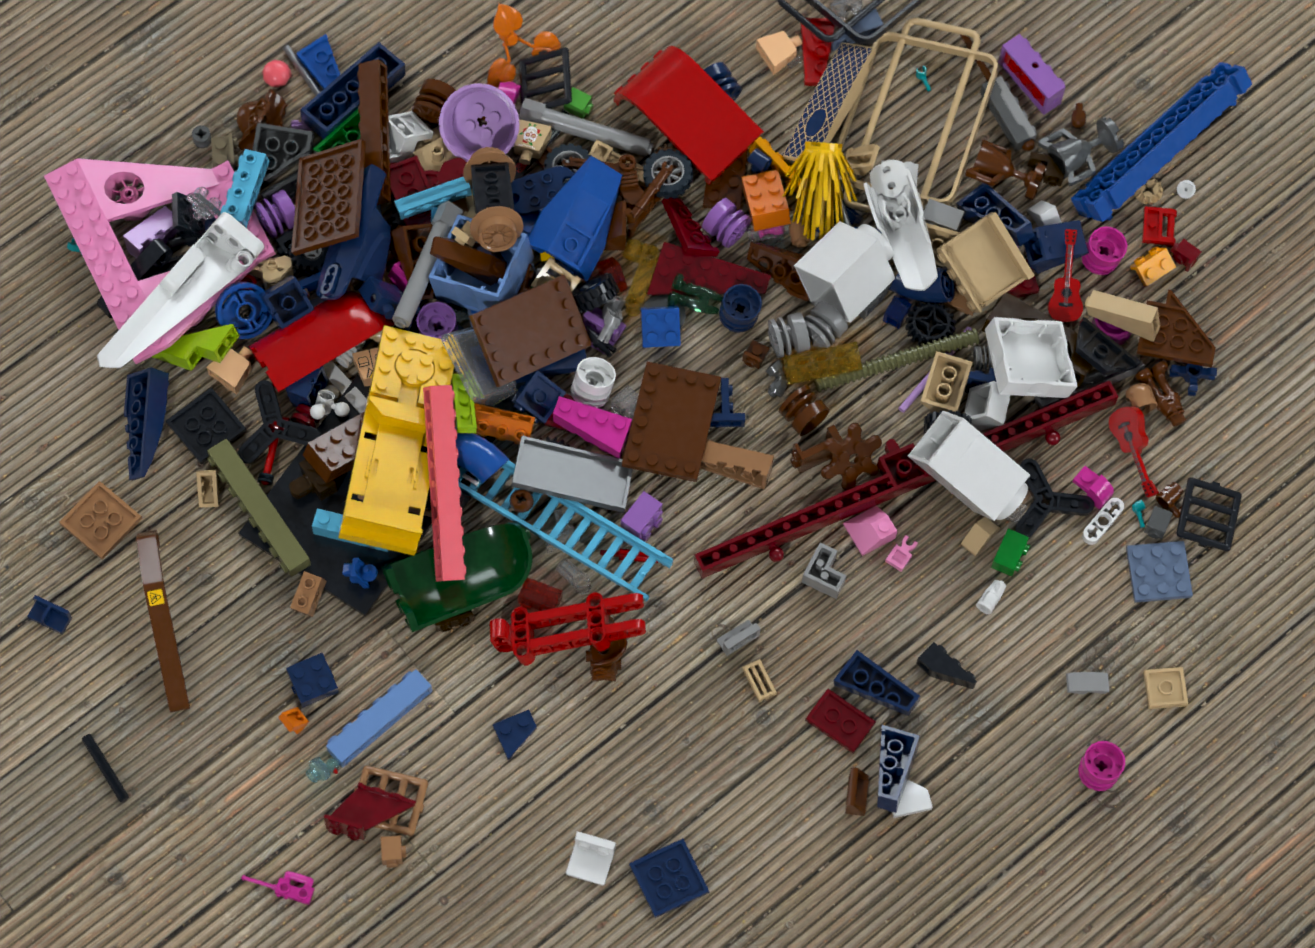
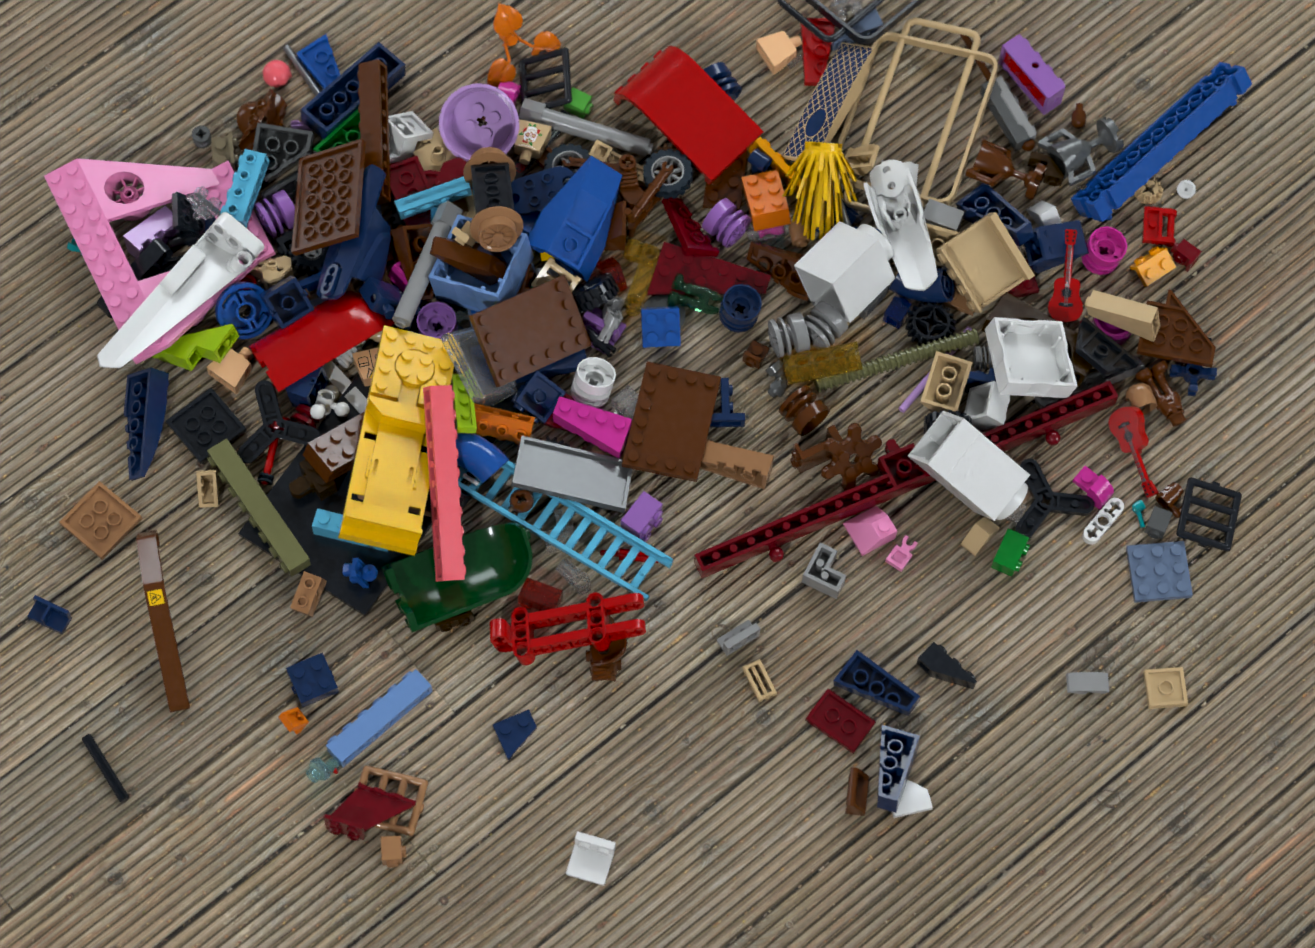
(288, 891): dark pink piece -> none
(431, 100): reddish brown wheel -> none
(669, 878): dark blue plate -> none
(922, 76): teal hand -> none
(991, 597): white hinge -> none
(1111, 763): dark pink wheel -> none

